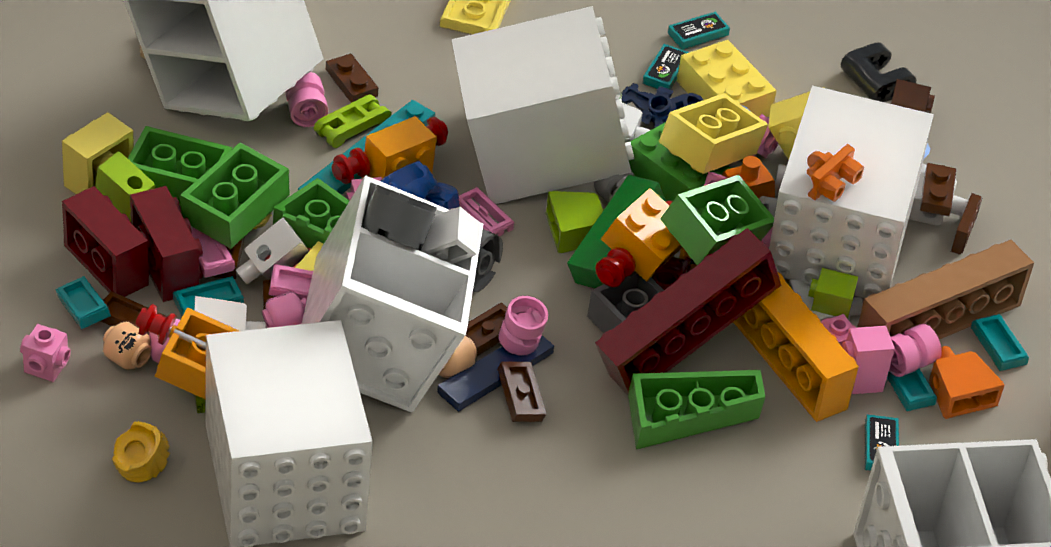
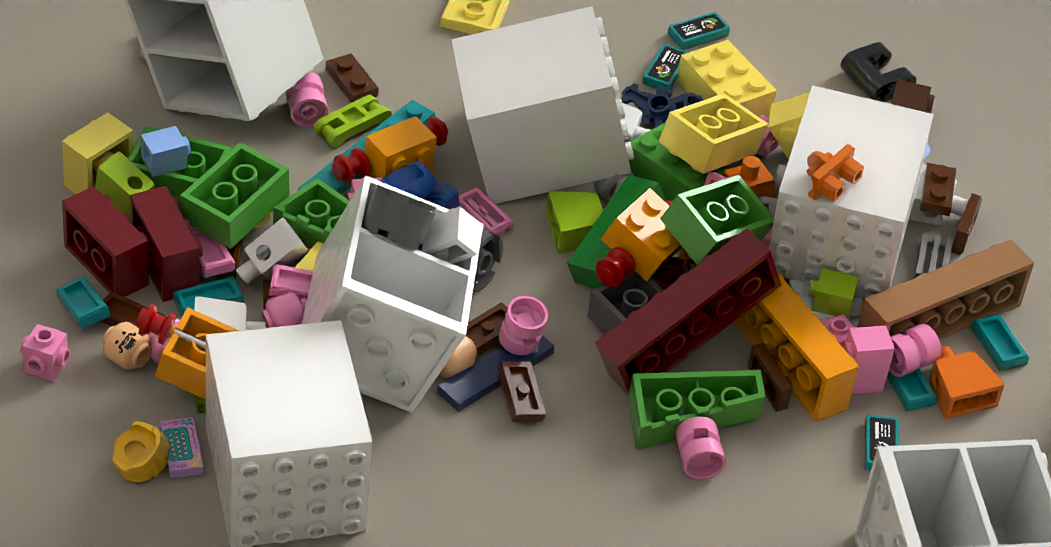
(164, 151): none -> light blue brick
(184, 447): none -> tile
(700, 448): none -> bright pink wheel
(776, 385): none -> reddish brown plate
(937, 244): none -> light grey tile

